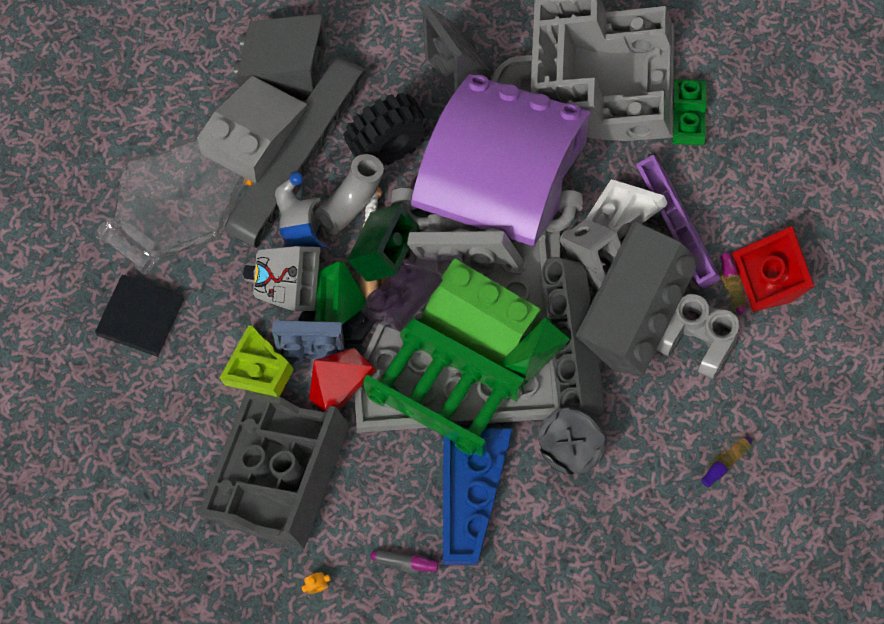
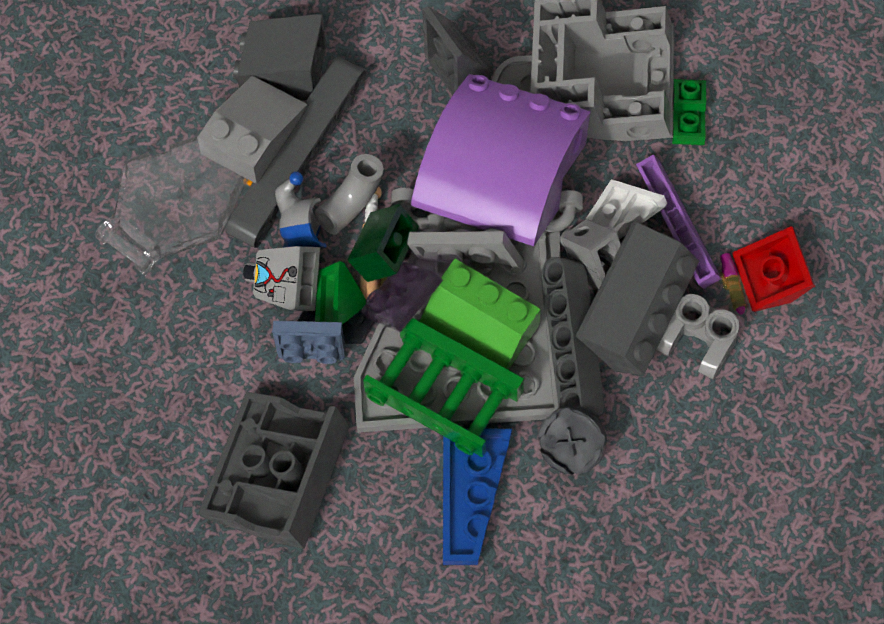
(139, 315): black tile -> none
(256, 366): lime wing -> none
(316, 583): light orange piece -> none
(338, 378): red slope -> none
(388, 129): black tyre -> none
(405, 562): piece -> none
(535, 350): green slope -> none
(723, 462): piece -> none

